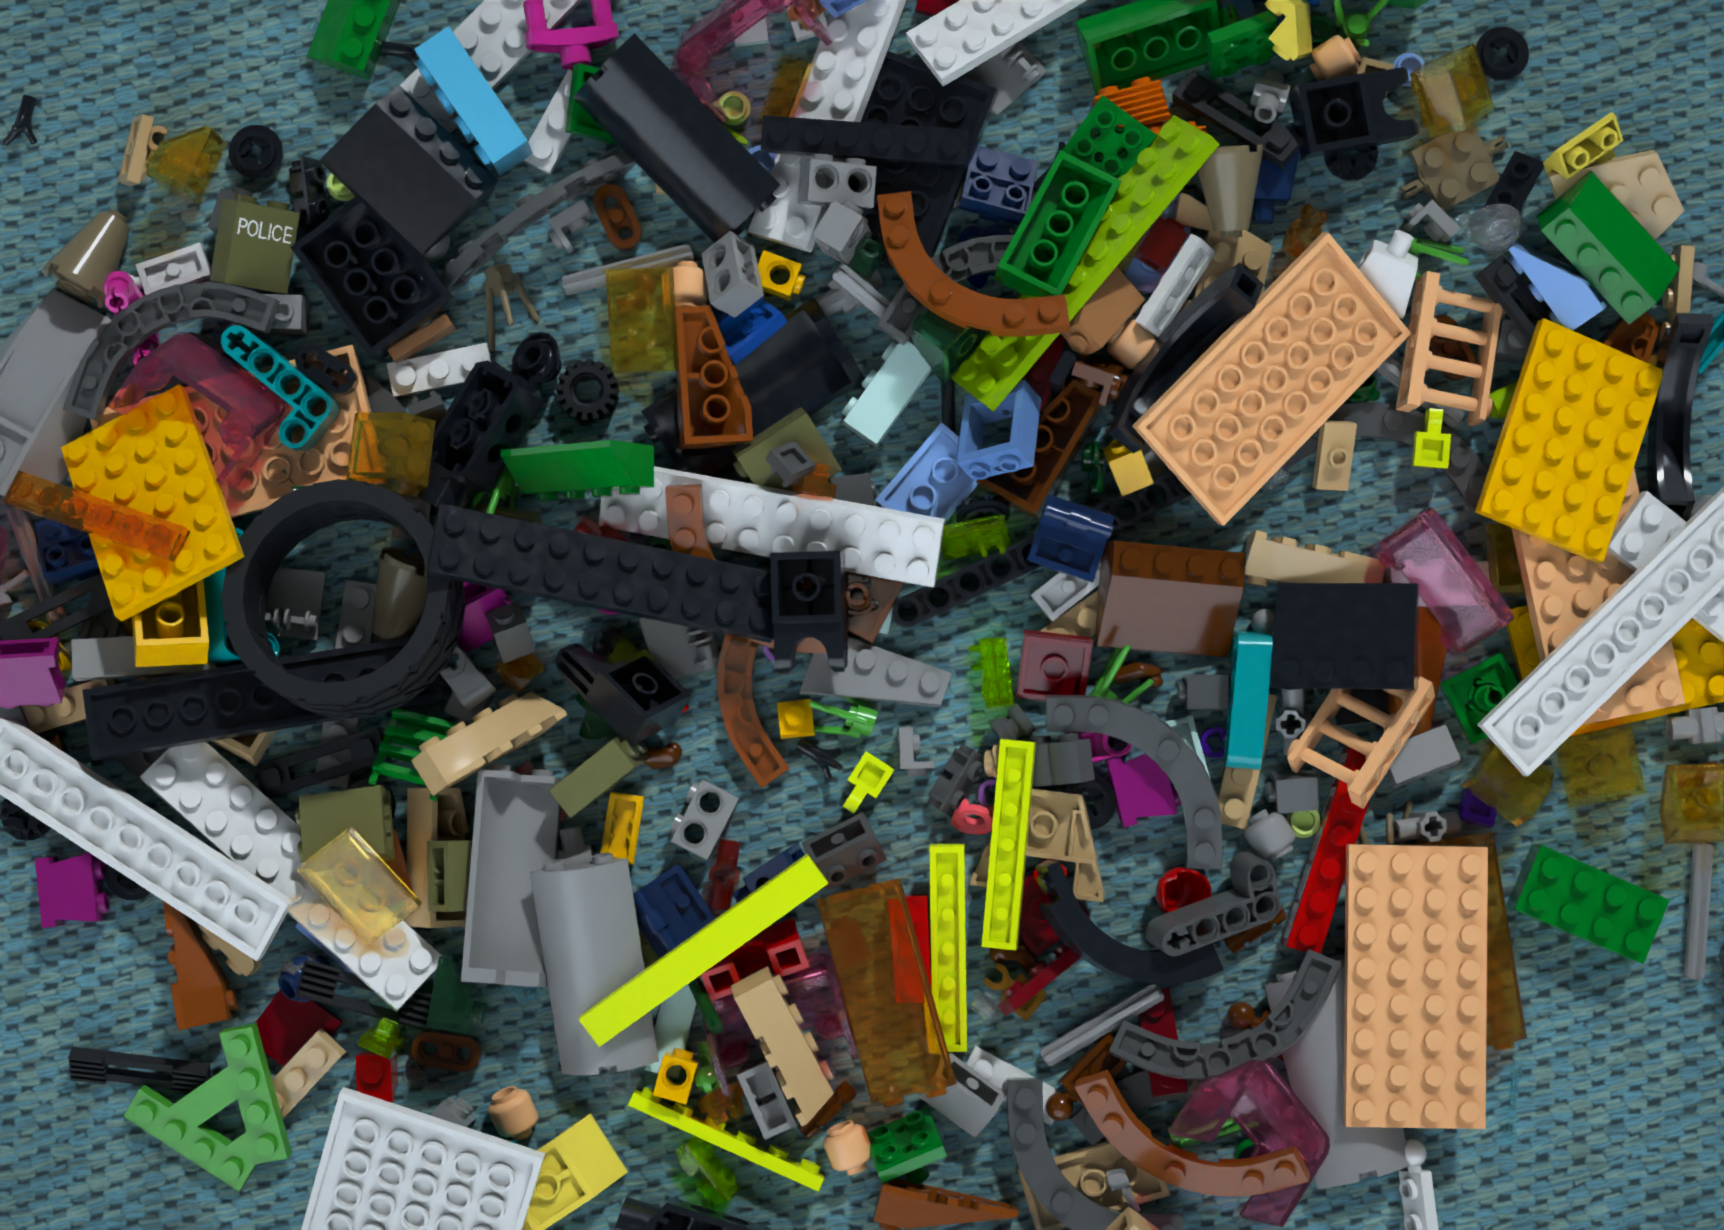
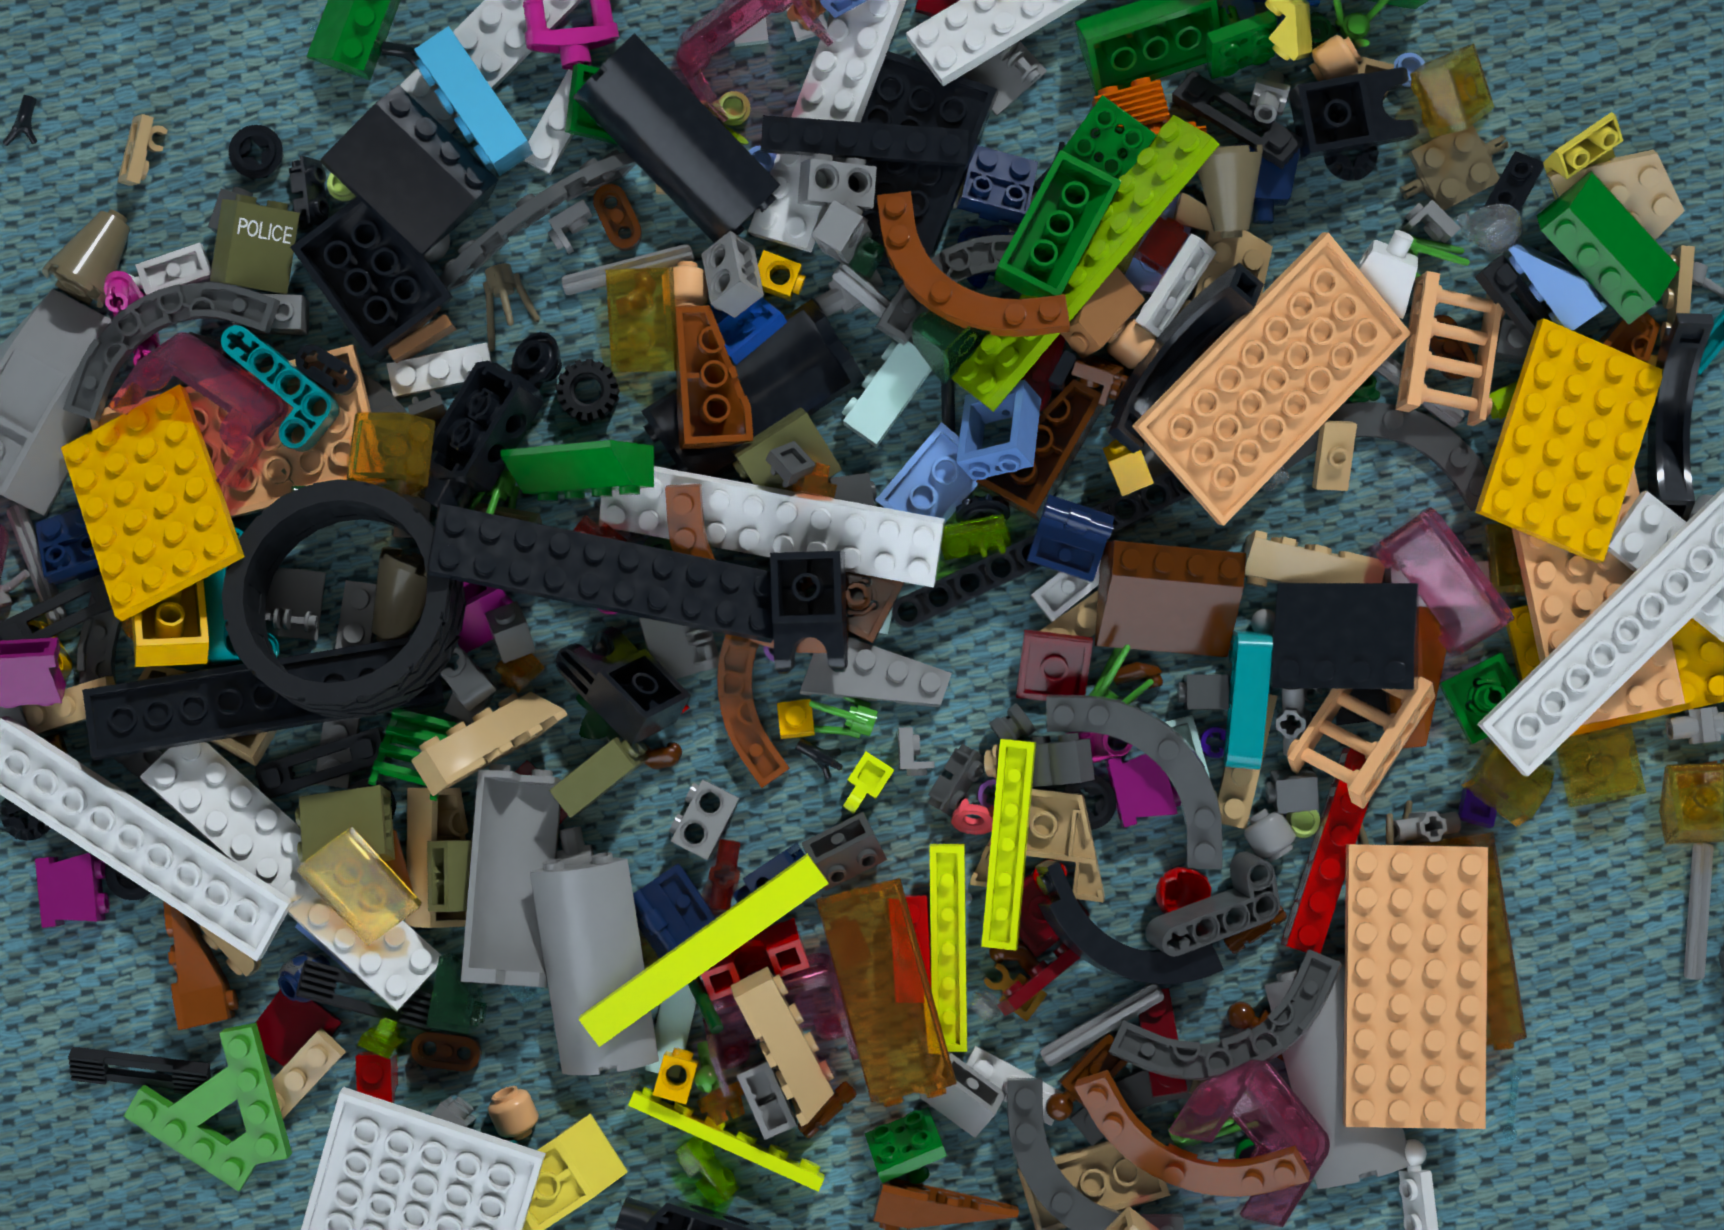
(97, 516): clear orange plate -> none
(116, 659): light grey panel -> none
(186, 162): clear yellow slope -> none
(622, 825): yellow plate -> none
(787, 88): clear yellow slope -> none
(847, 1147): light nougat head -> none
(996, 671): clear neon green plate -> none
(1093, 463): dark green plate -> none
(1118, 1180): light grey hand -> none
(1303, 232): clear orange piece -> none
(1423, 756): light grey hinge -> none
(1432, 447): neon yellow plate -> none
(1517, 53): black gear -> none
(1587, 903): green brick -> none

